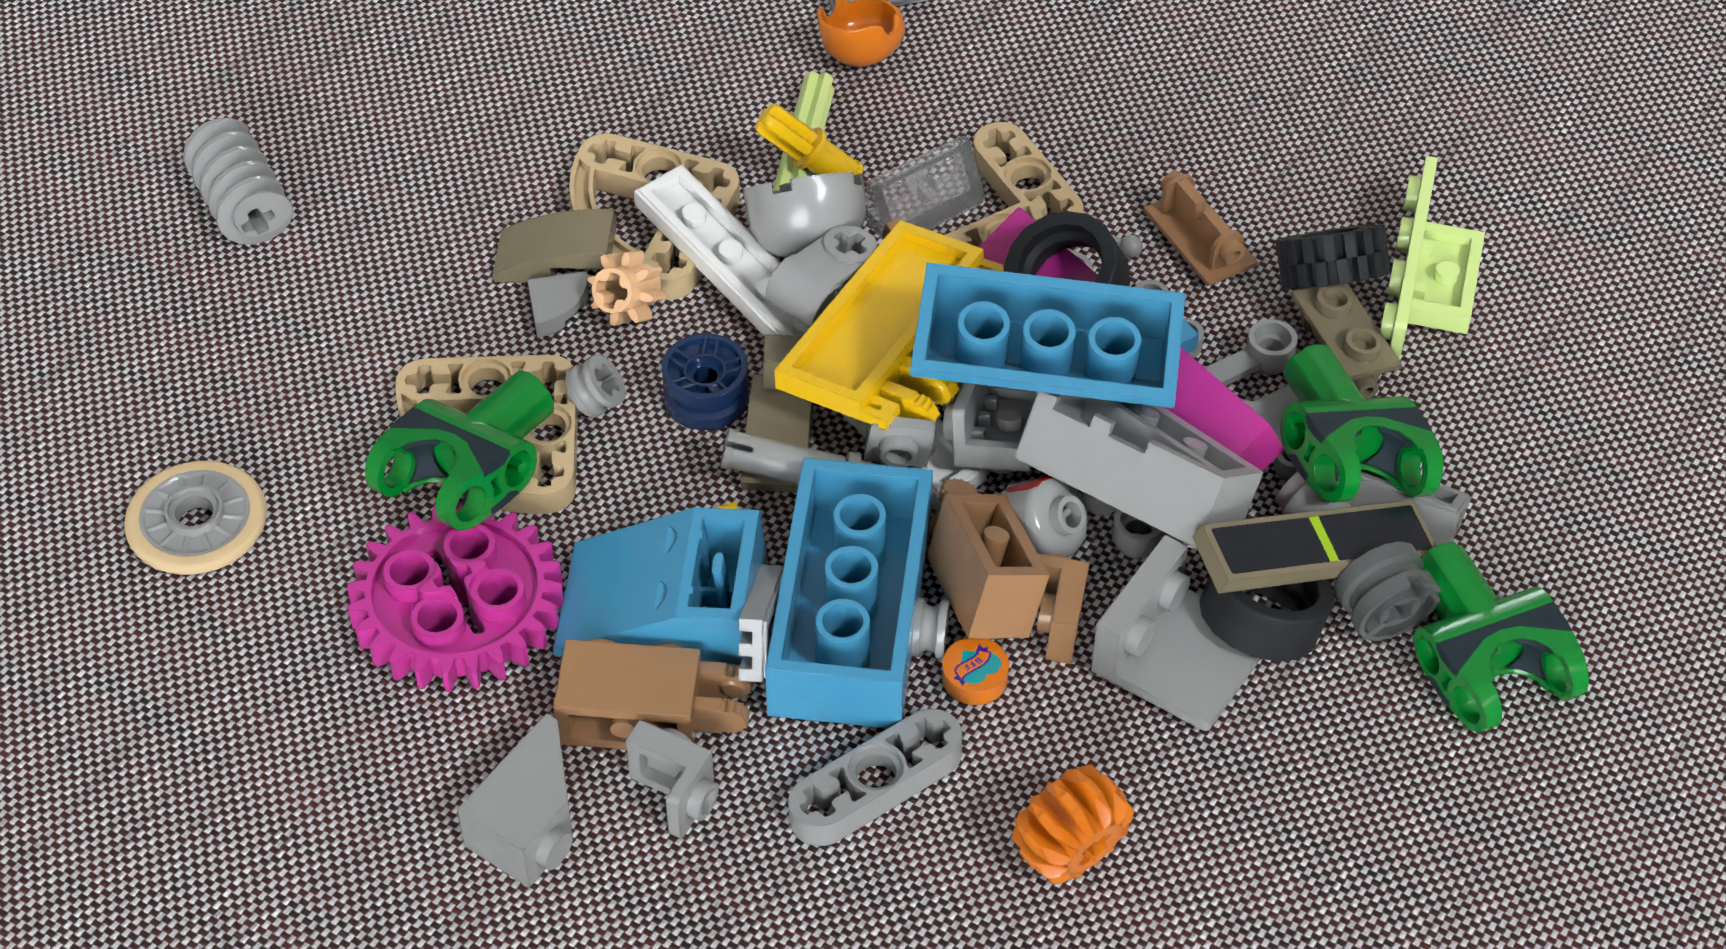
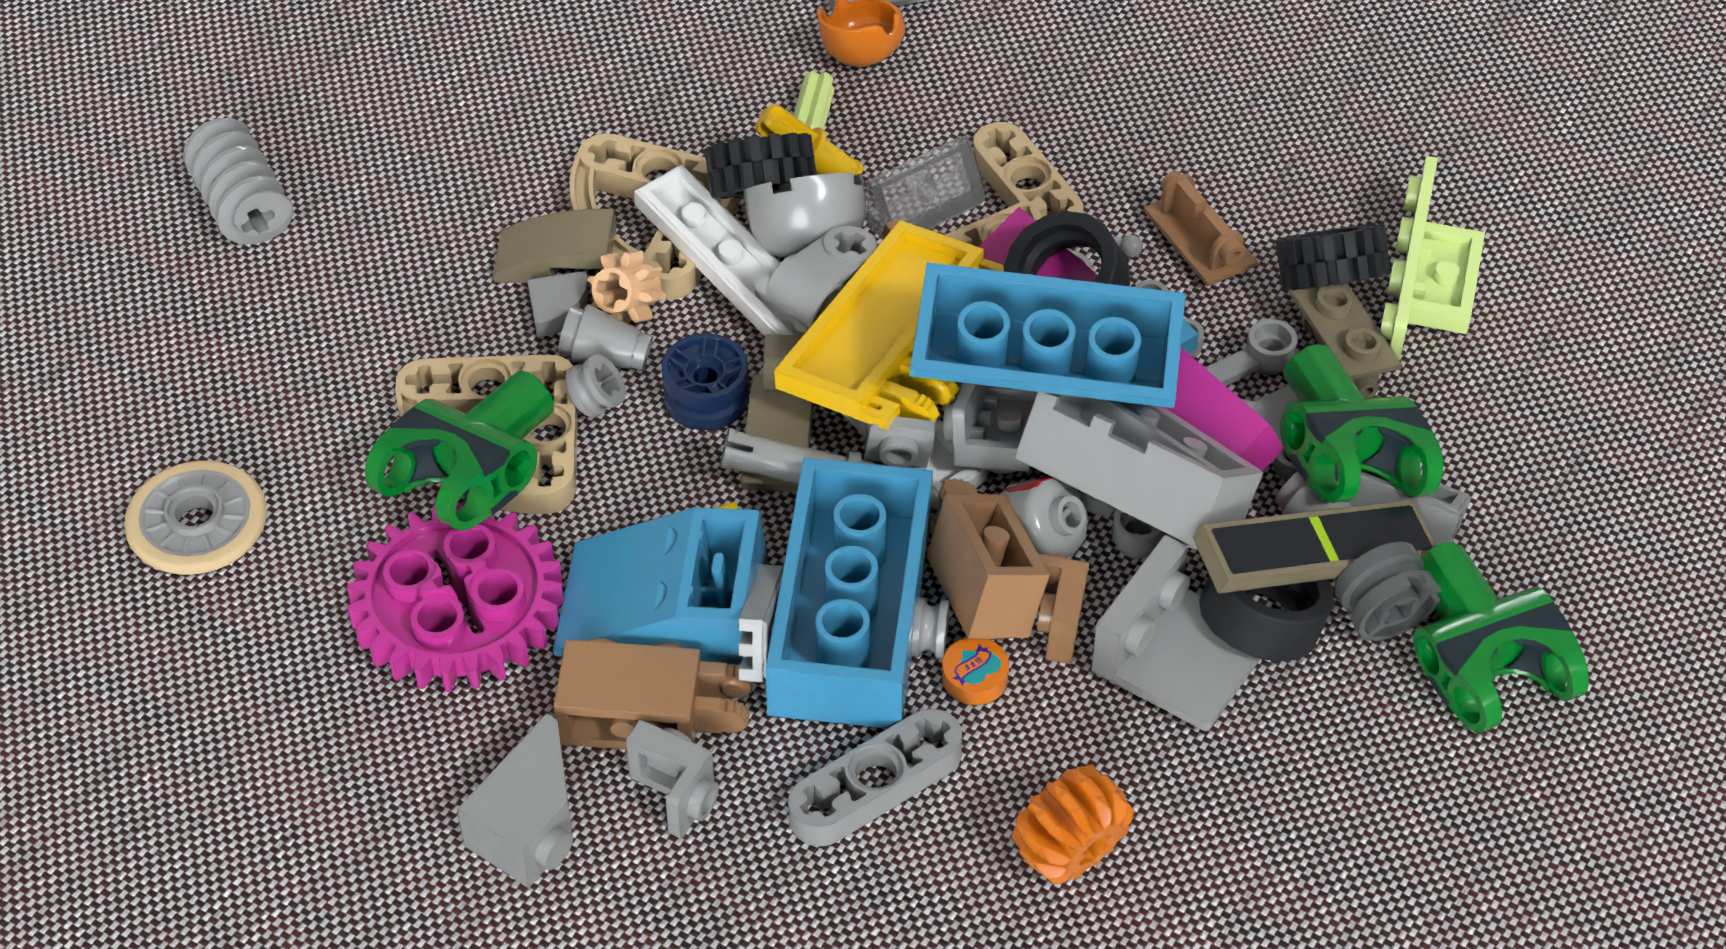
(596, 332): none -> light grey cone
(758, 161): none -> black tyre

